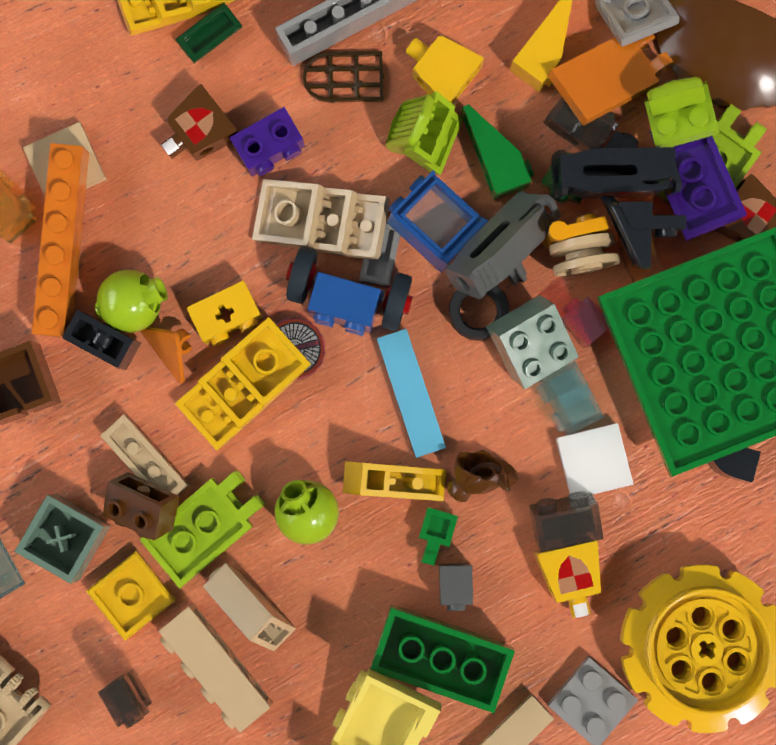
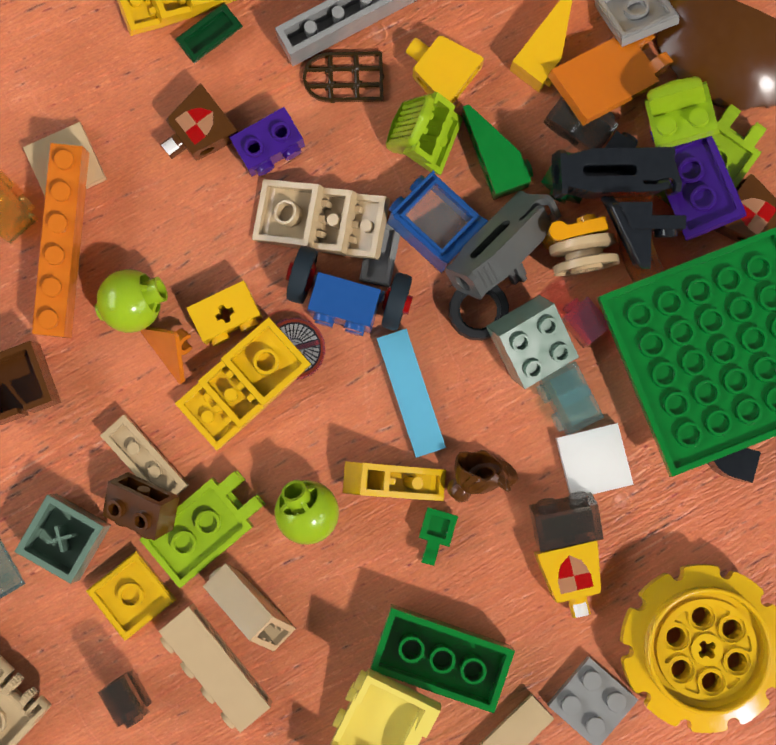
(101, 340): black brick -> none
(456, 586): dark grey brick -> none

